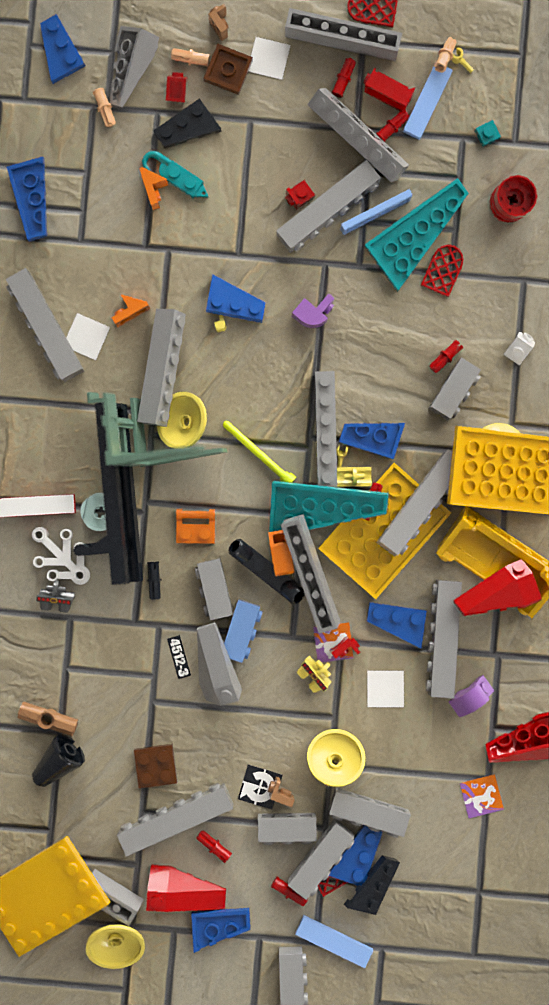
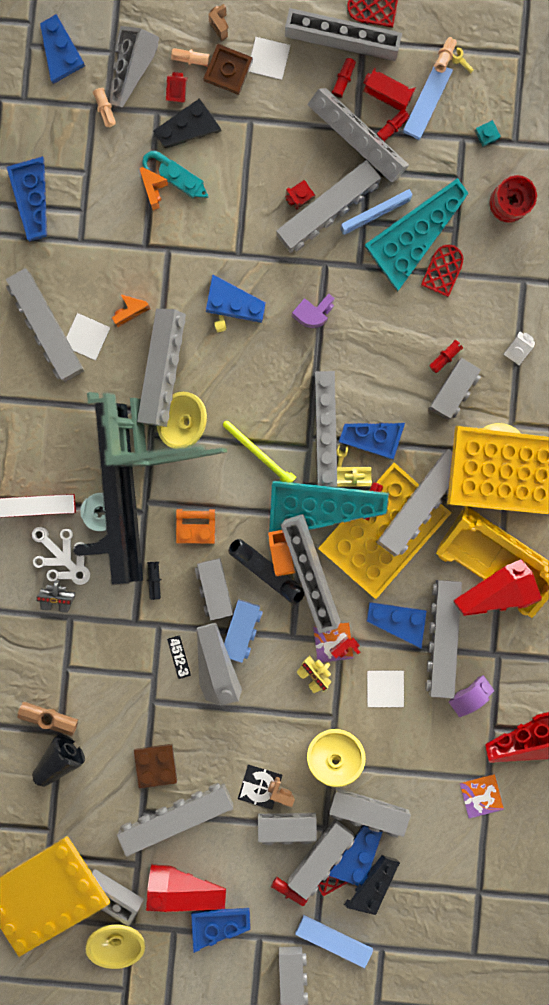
(214, 846): red axle -> none

